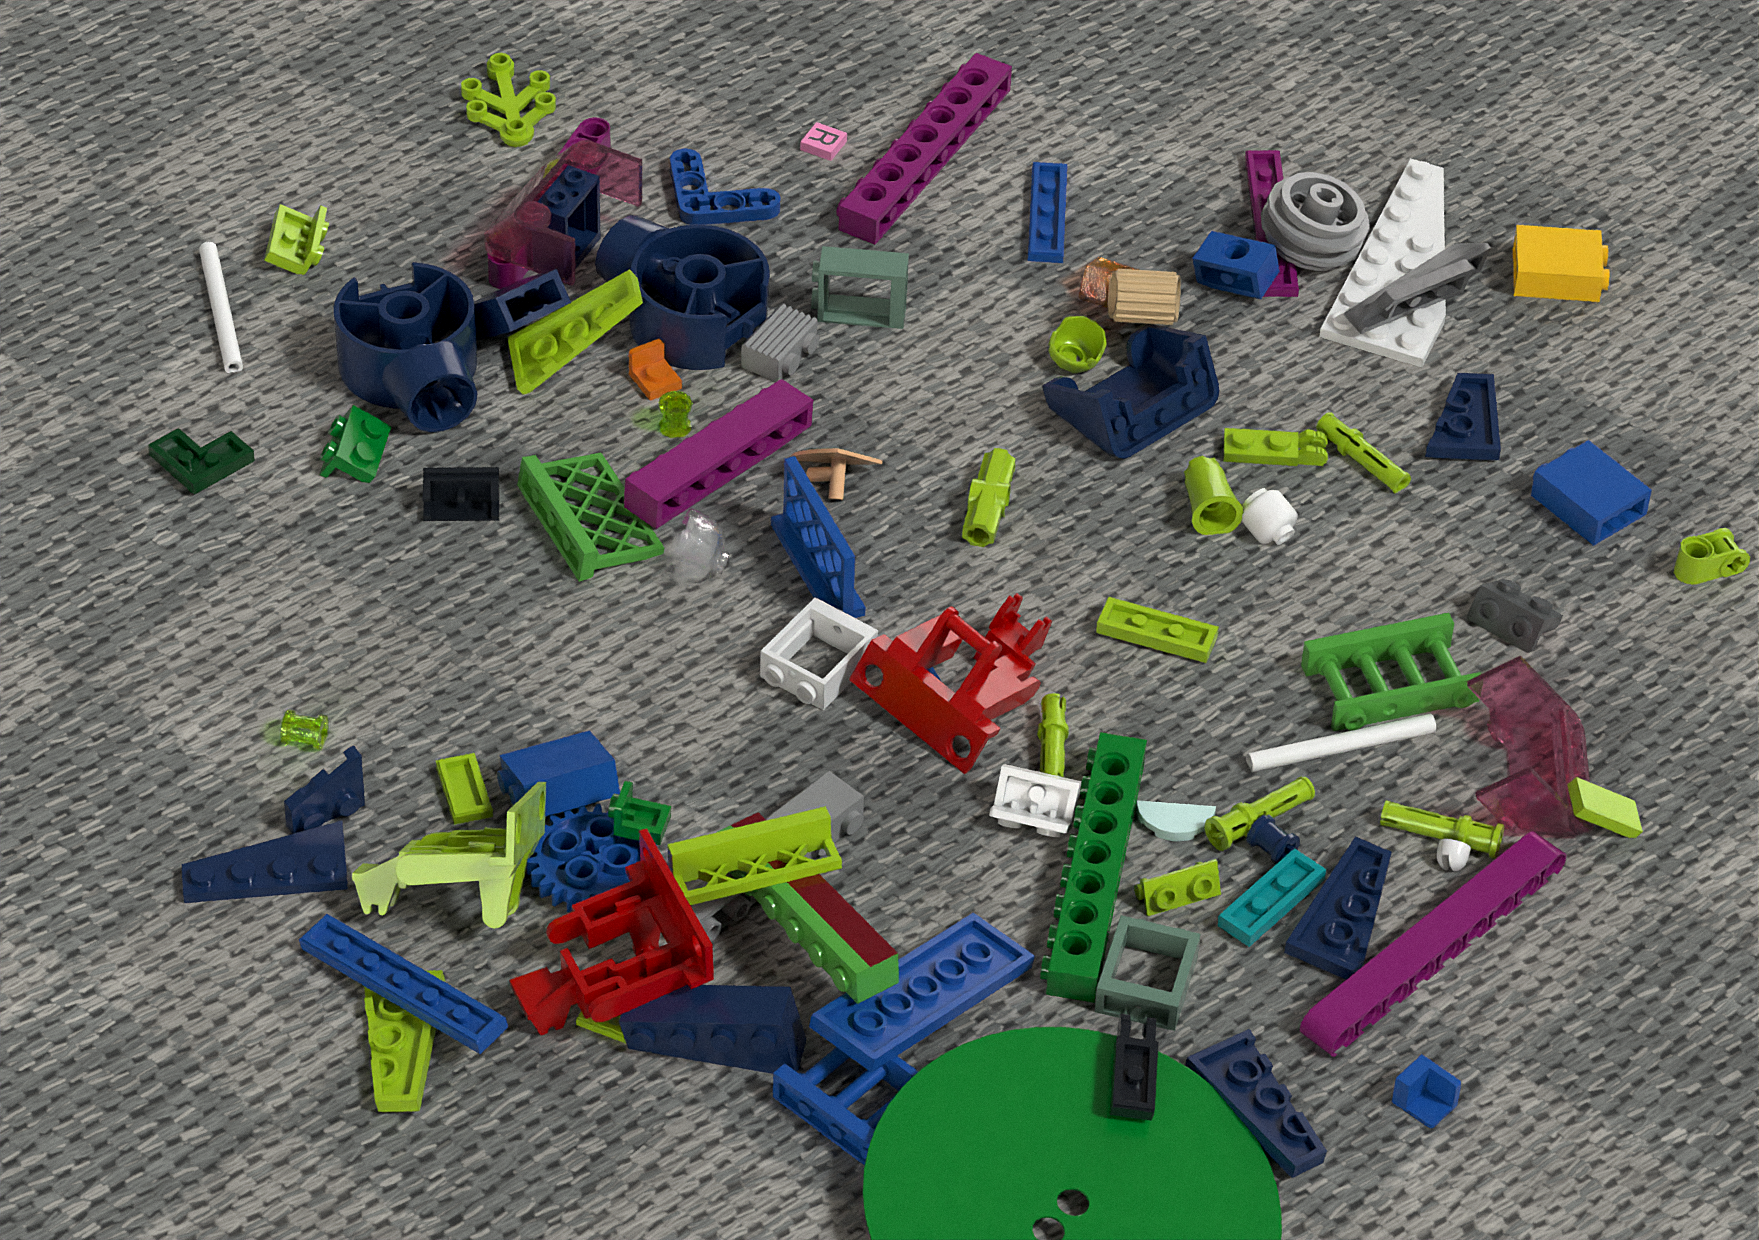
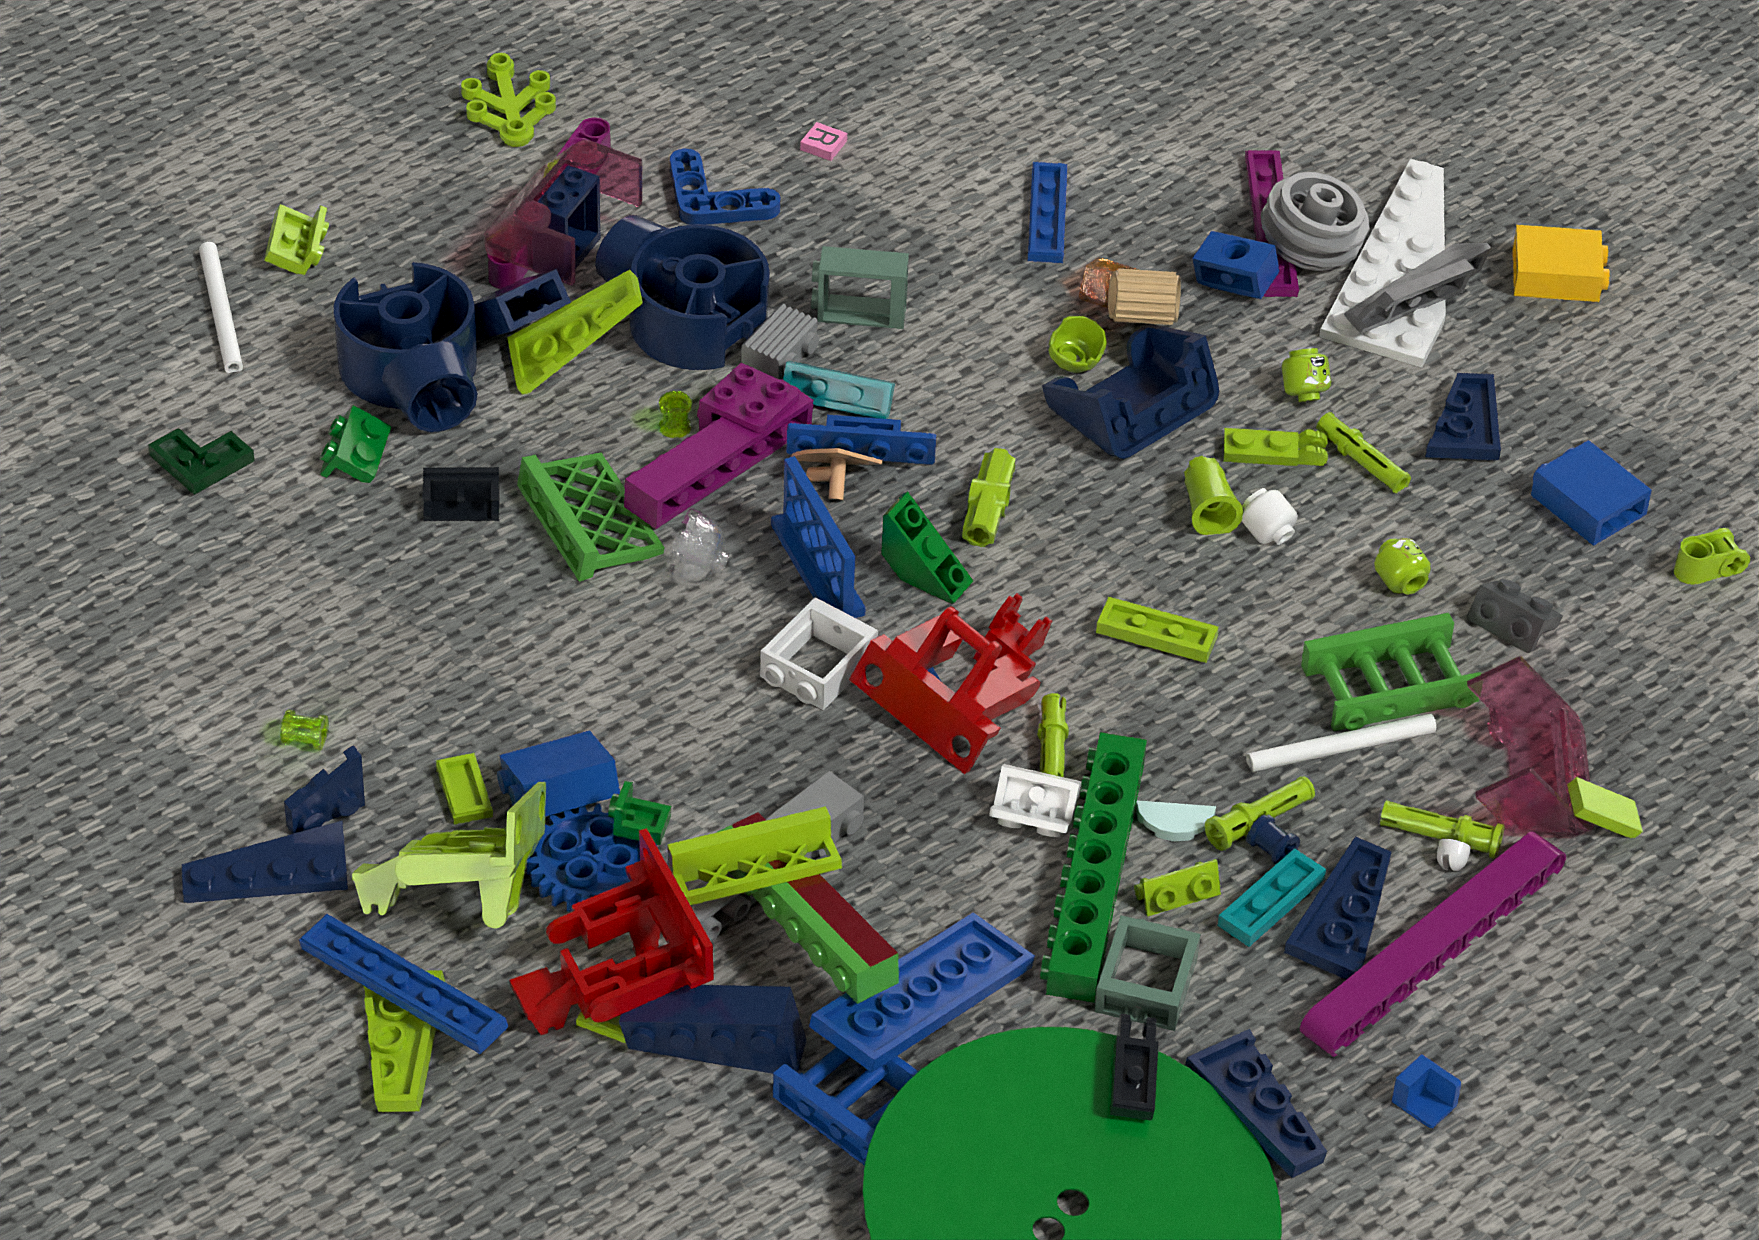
(652, 371): orange bracket -> none
(747, 399): none -> magenta bracket
(842, 389): none -> teal plate
(864, 436): none -> blue bracket
(920, 553): none -> green slope
(924, 148): magenta brick -> none
(1306, 374): none -> lime head
(1402, 566): none -> lime head

